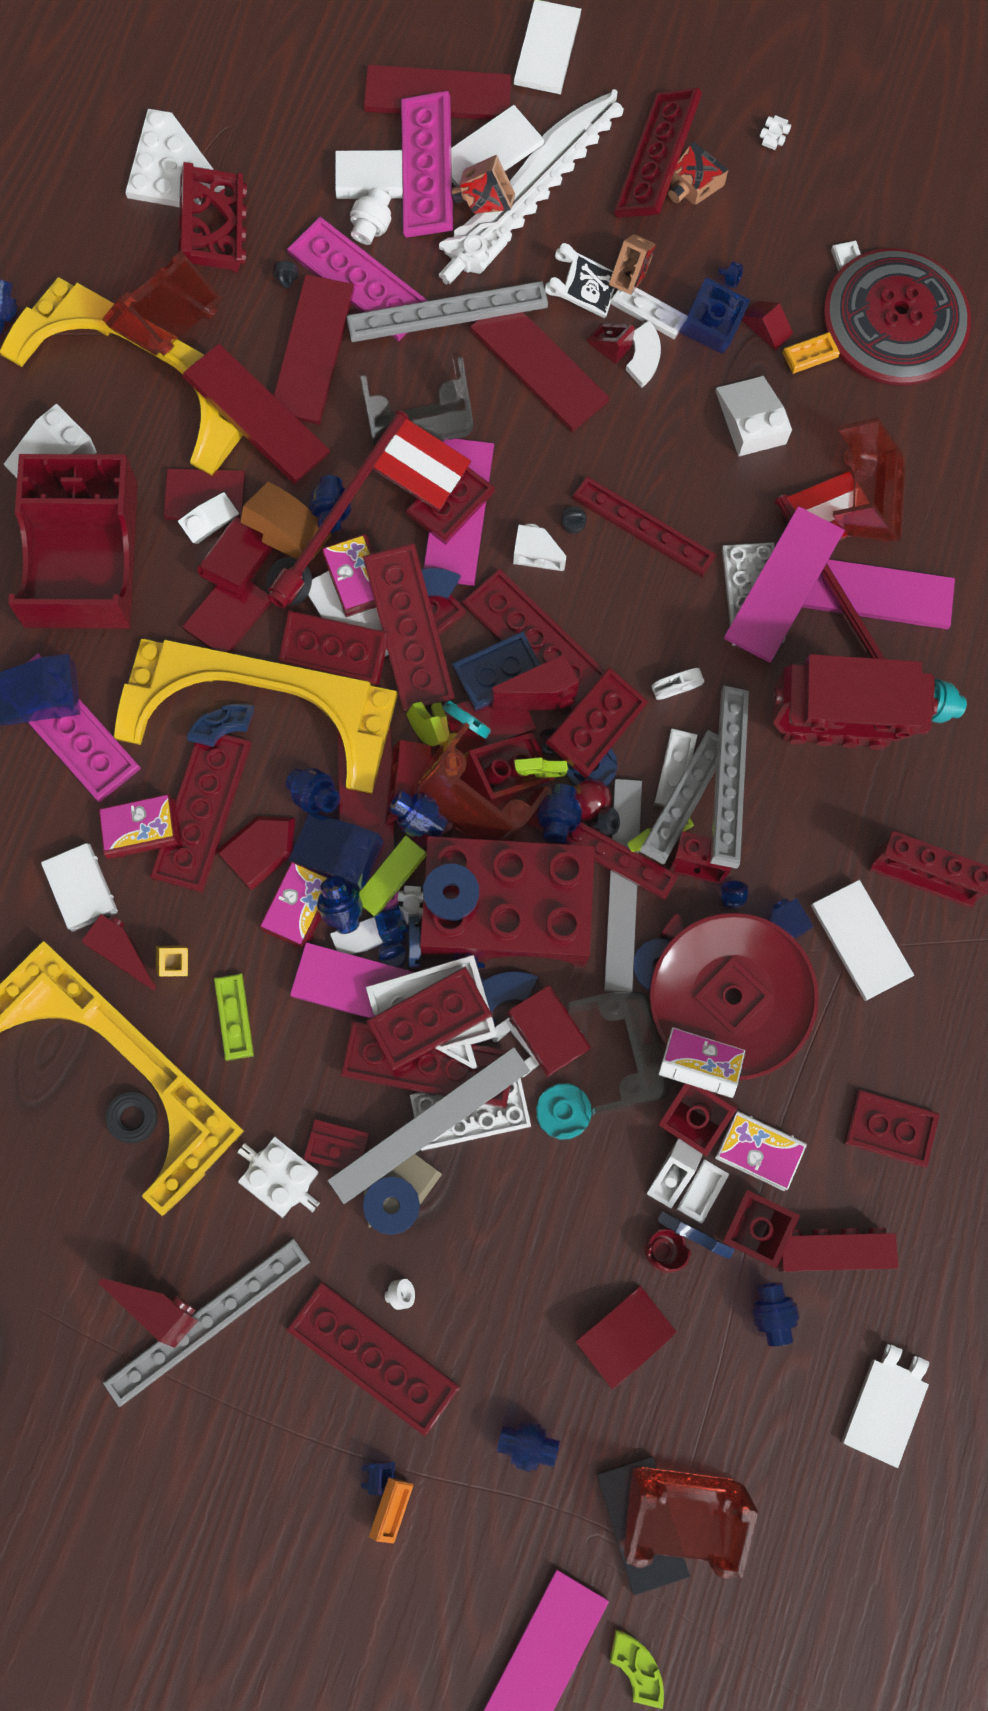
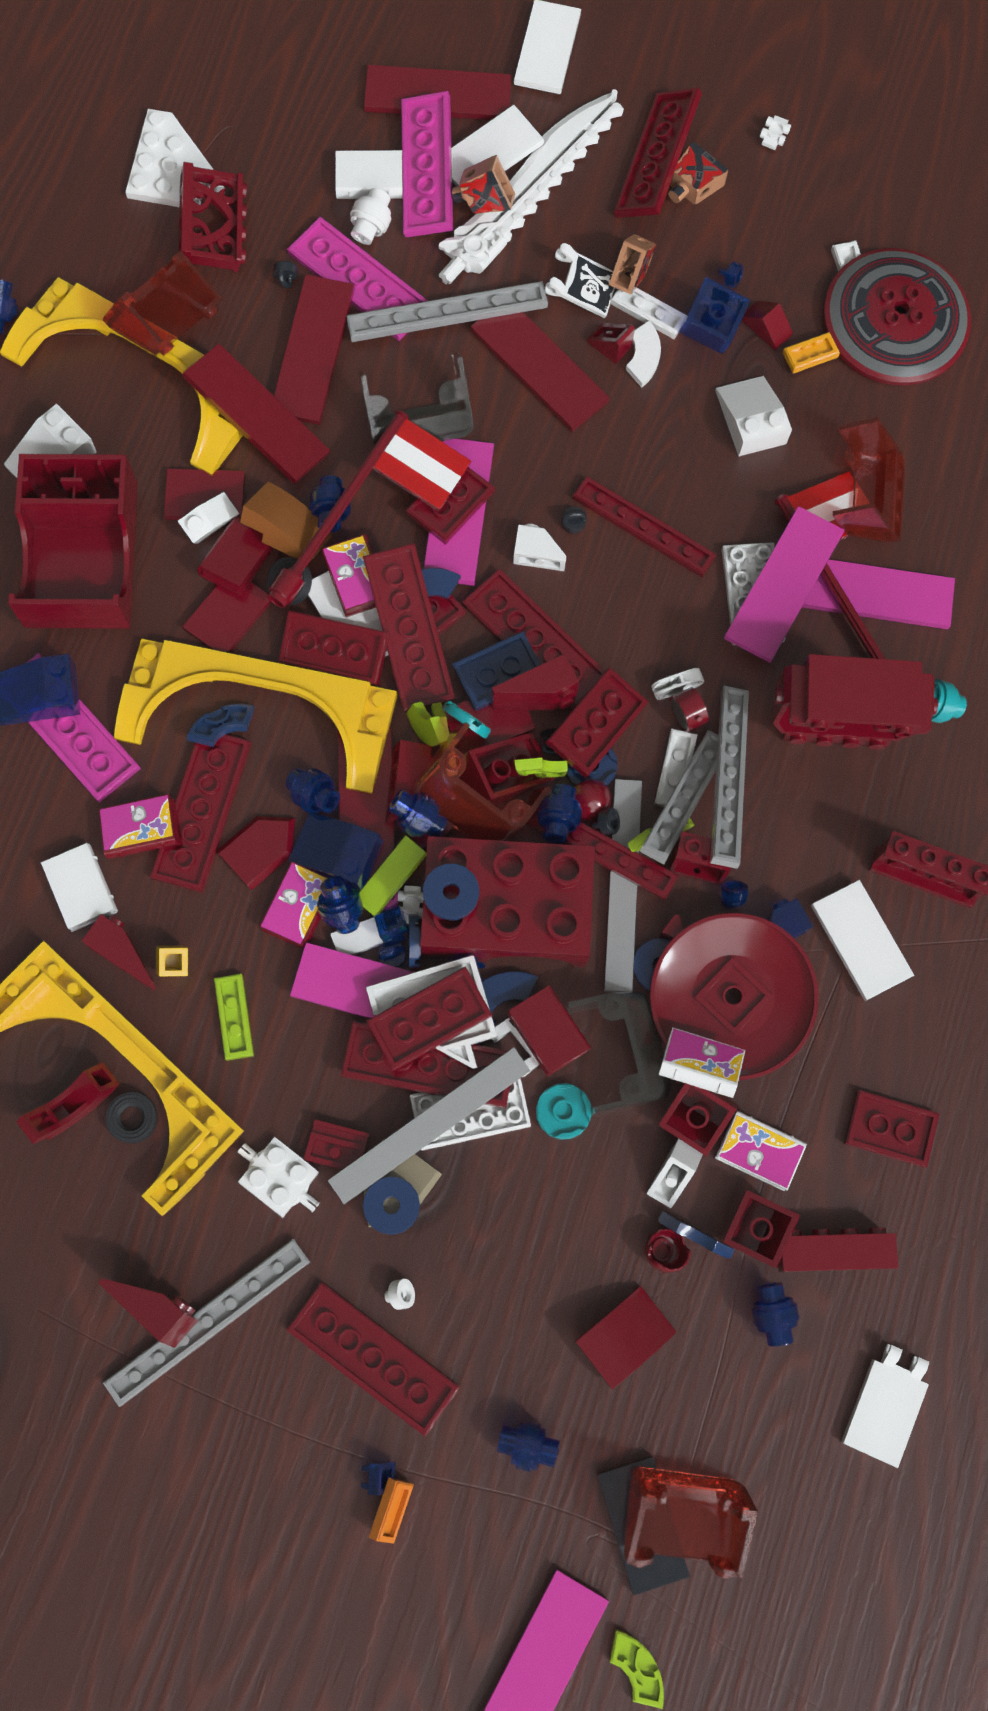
(70, 1106): none -> dark red arch
(689, 709): none -> dark red piece
(702, 1191): white tile -> none

